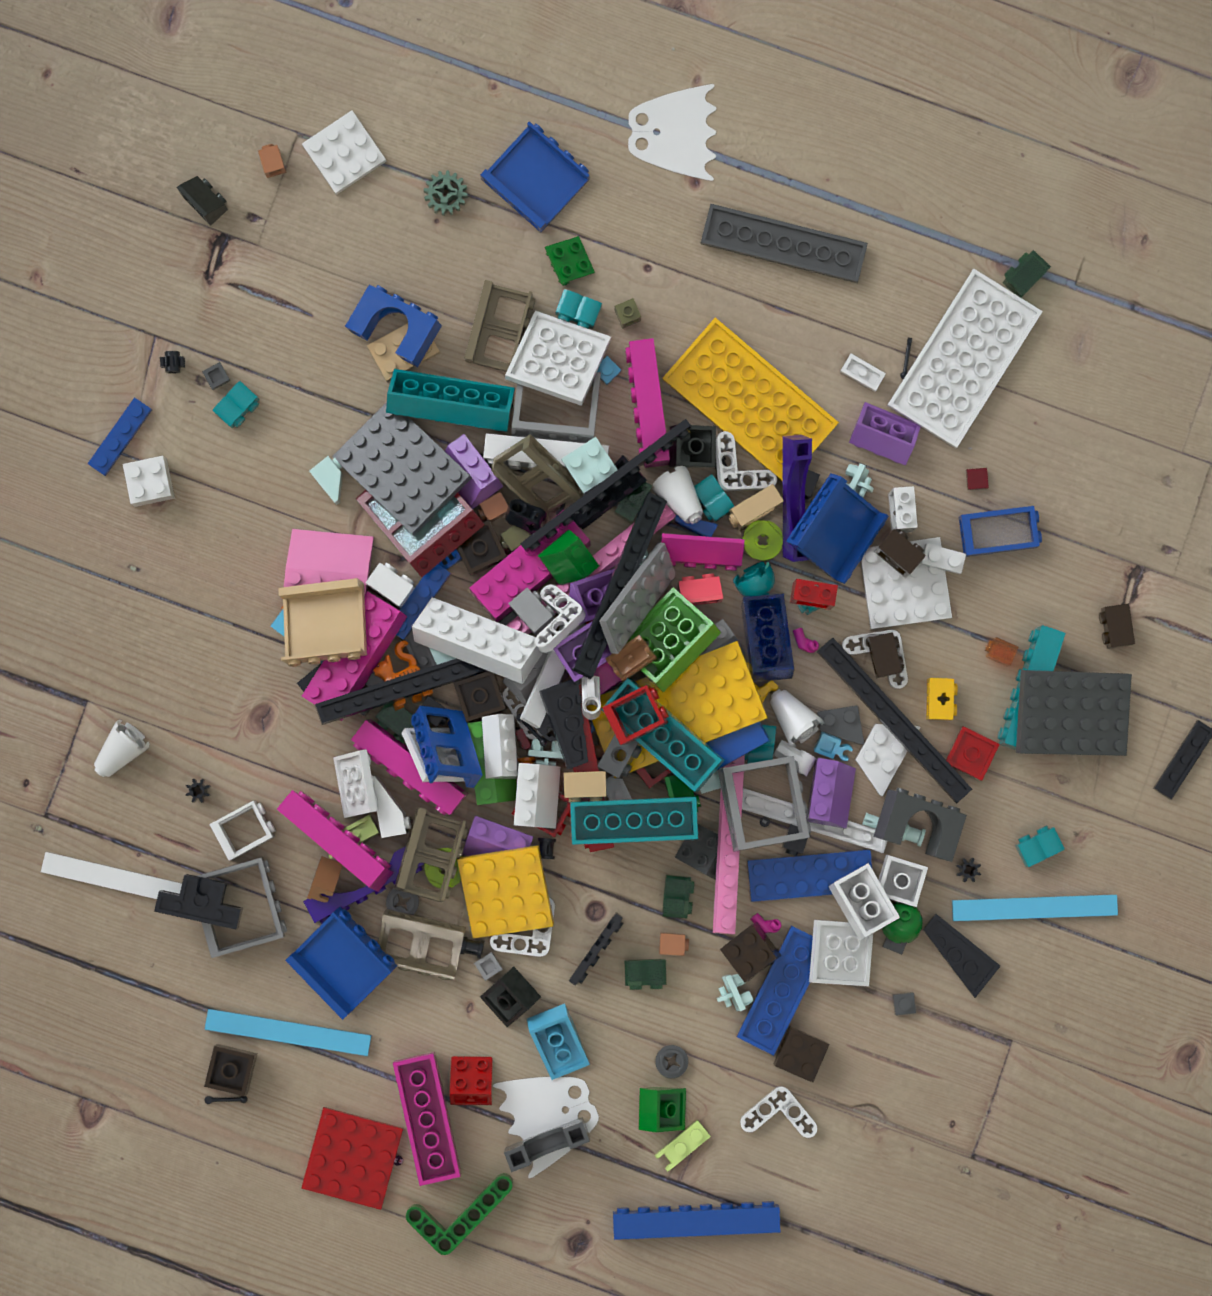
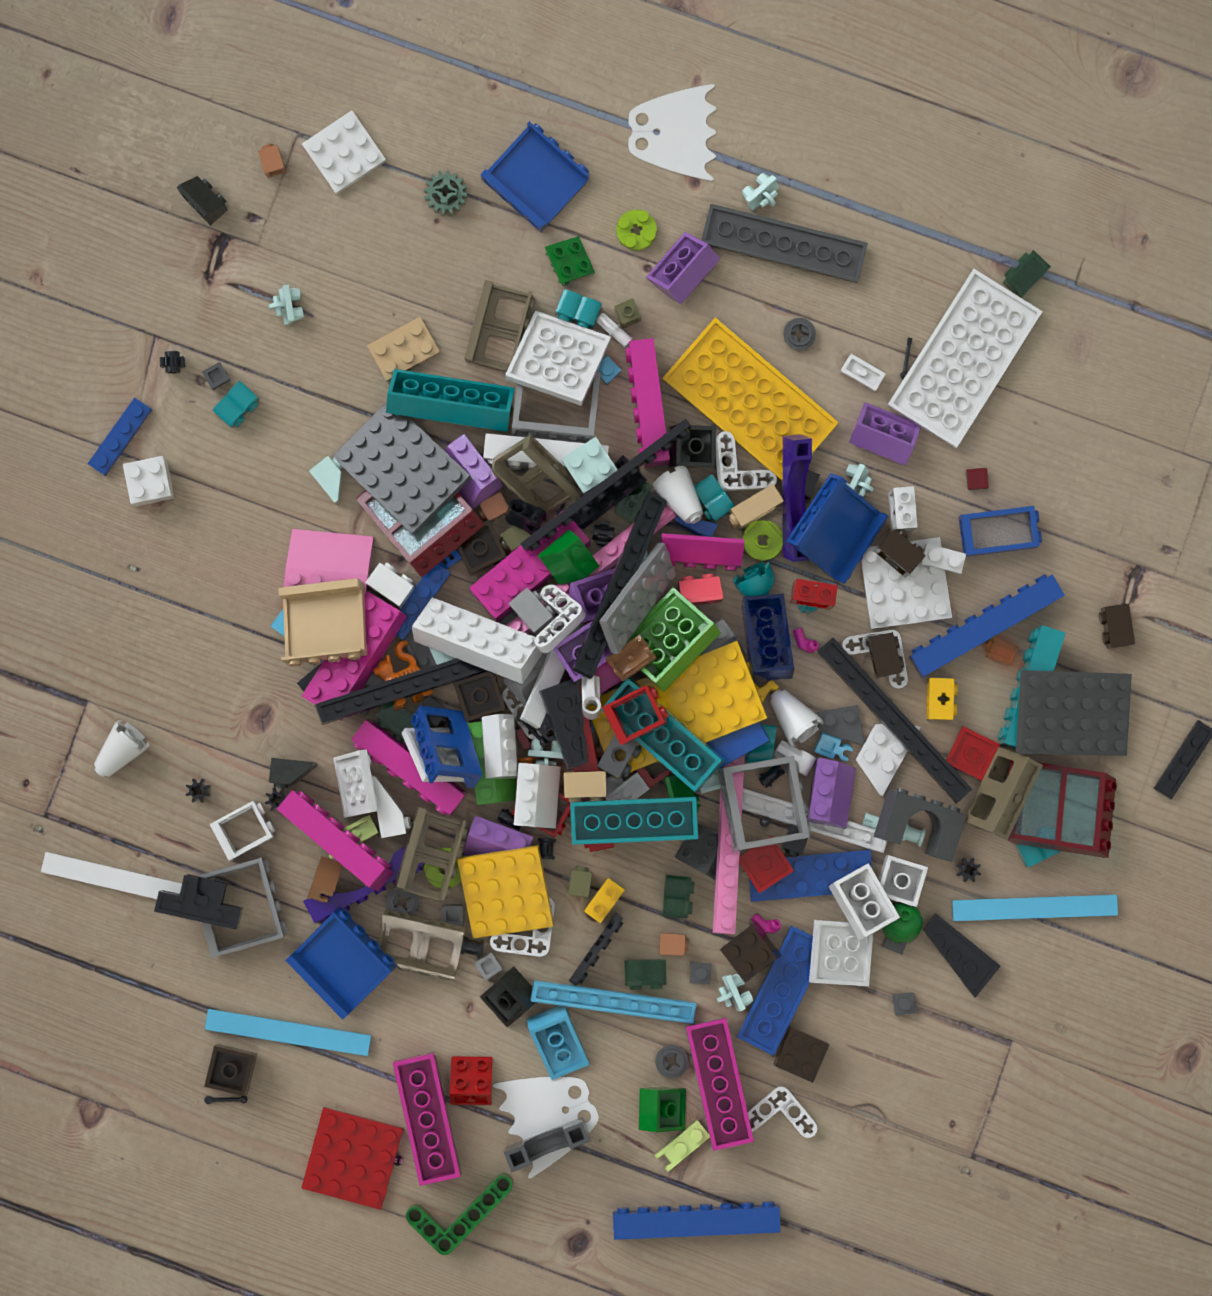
(272, 796): none -> black gear
(286, 297): none -> light aqua hips
(288, 772): none -> pearl dark grey slope
(377, 304): blue arch -> none
(453, 914): none -> dark grey plate
(507, 818): none -> black pin
(580, 881): none -> olive brick
(603, 533): none -> black gear
(604, 900): none -> yellow brick
(613, 1001): none -> medium azure tile
(614, 330): none -> white axle
(630, 789): none -> white plate
(631, 240): none -> lime plate
(683, 267): none -> medium lavender slope
(700, 973): none -> dark grey plate
(719, 1084): none -> dark pink brick
(763, 194): none -> light aqua hips
(765, 866): none -> red plate
(771, 775): none -> black pin
(806, 328): none -> dark grey gear
(986, 626): none -> blue brick
(1009, 795): none -> dark tan window
(1068, 811): none -> window

